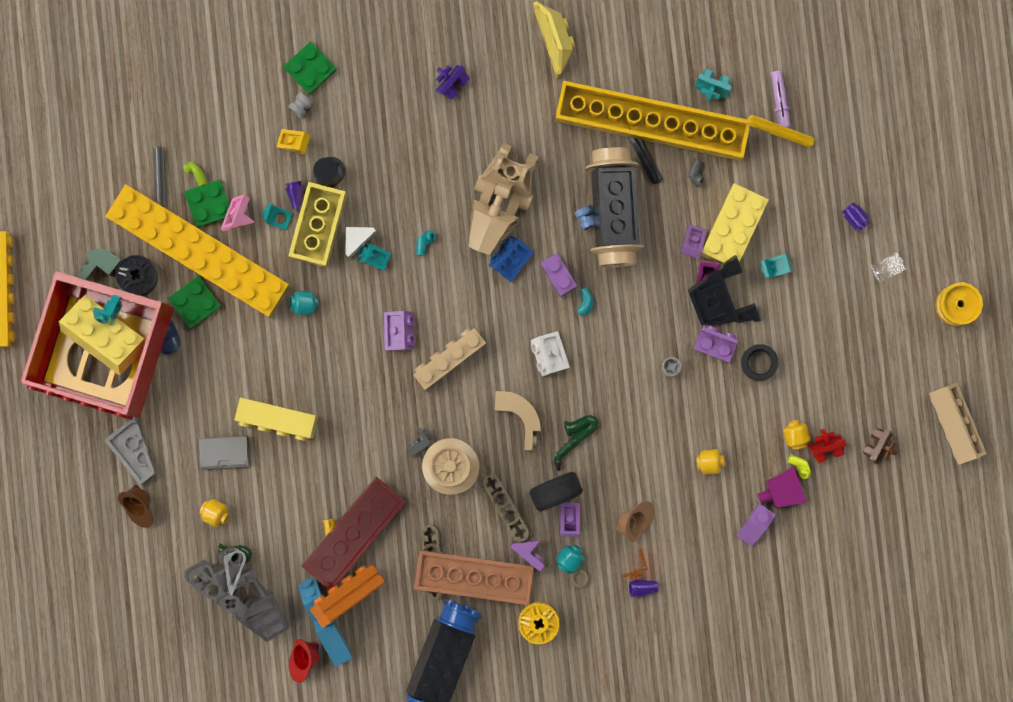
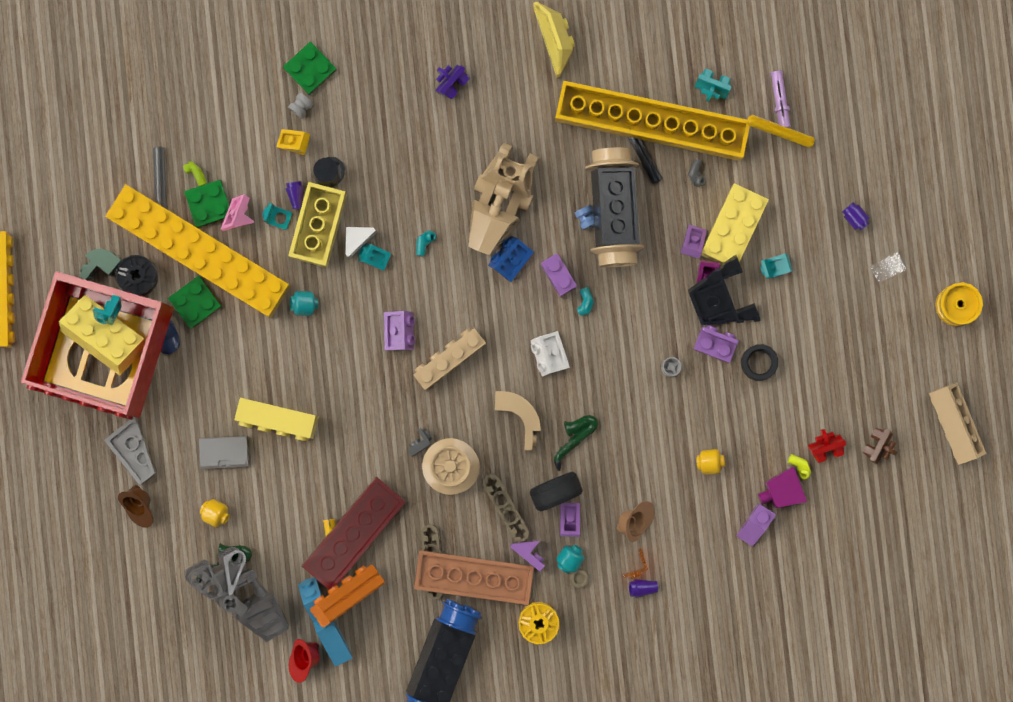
(796, 434): yellow head -> none

